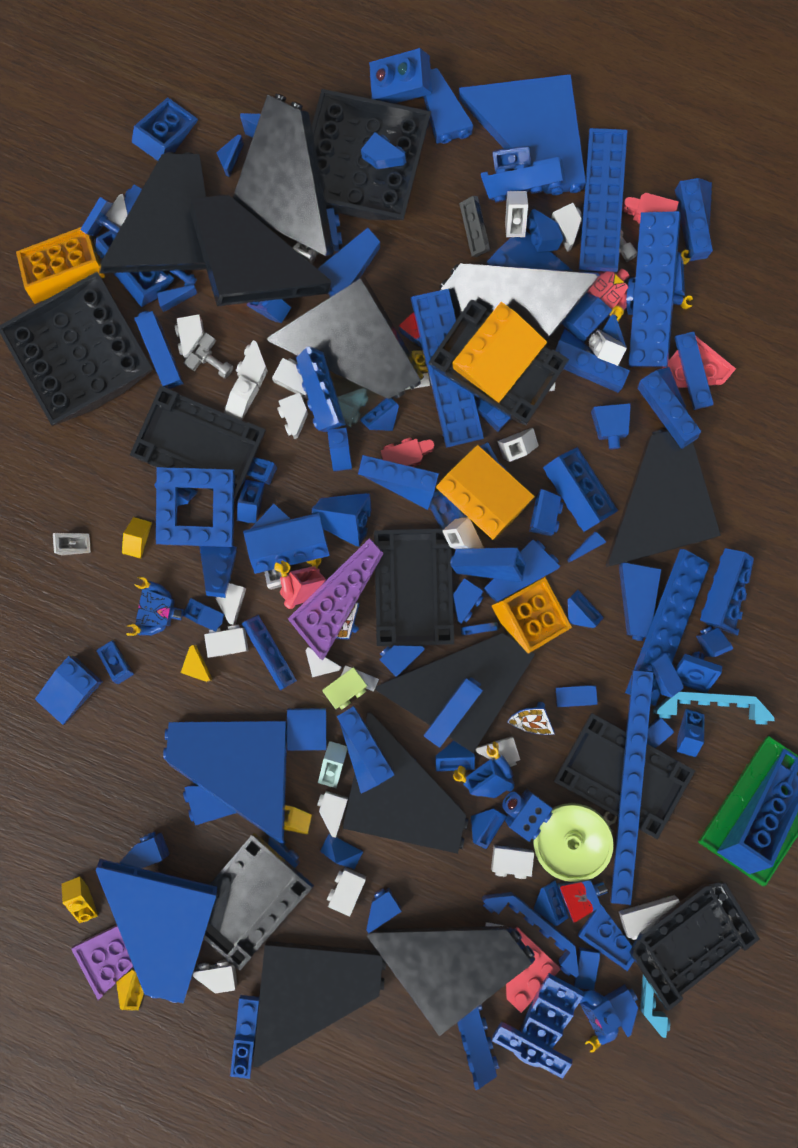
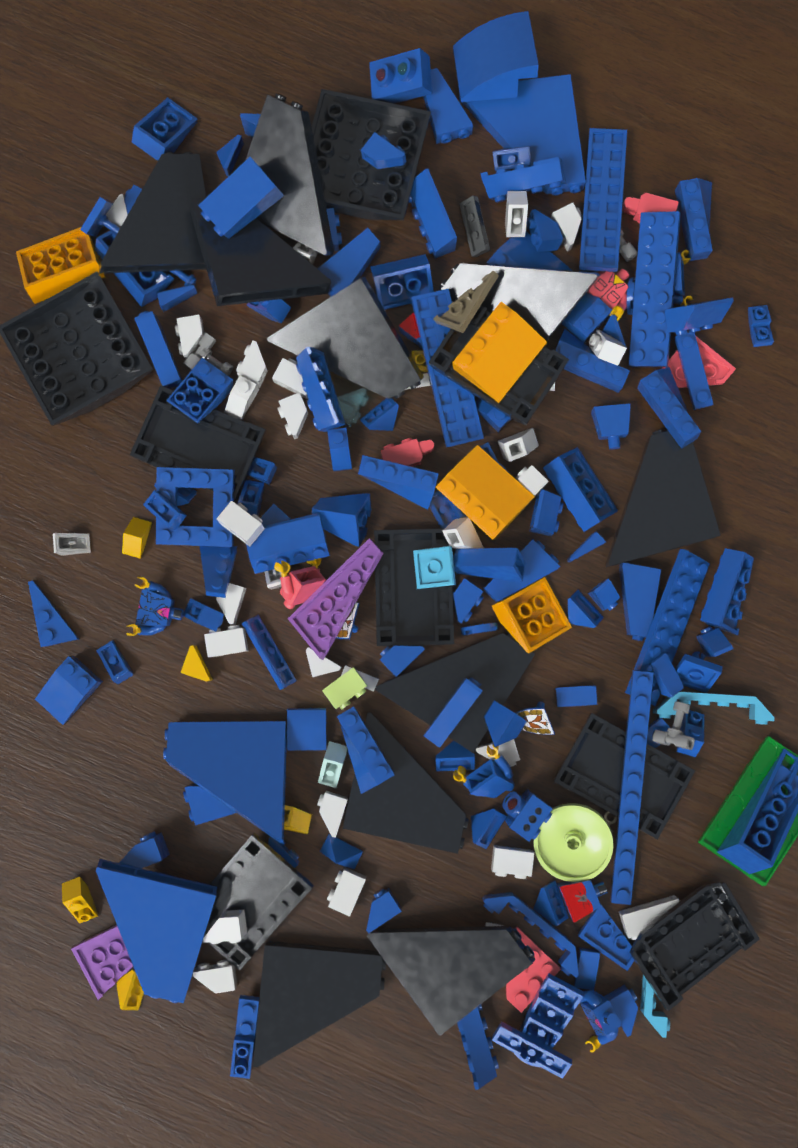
(50, 625): none -> blue wing
(164, 510): none -> blue slope
(201, 391): none -> blue slope
(228, 927): none -> white slope
(240, 199): none -> blue slope
(241, 523): none -> white brick
(401, 280): none -> blue slope
(432, 216): none -> blue slope
(434, 567): none -> medium azure plate
(466, 306): none -> dark tan wing
(495, 58): none -> blue slope
(503, 723): none -> blue slope
(532, 479): none -> white brick
(604, 595): none -> blue slope
(673, 734): none -> light grey bar
(696, 315): none -> blue slope
(759, 325): none -> blue slope

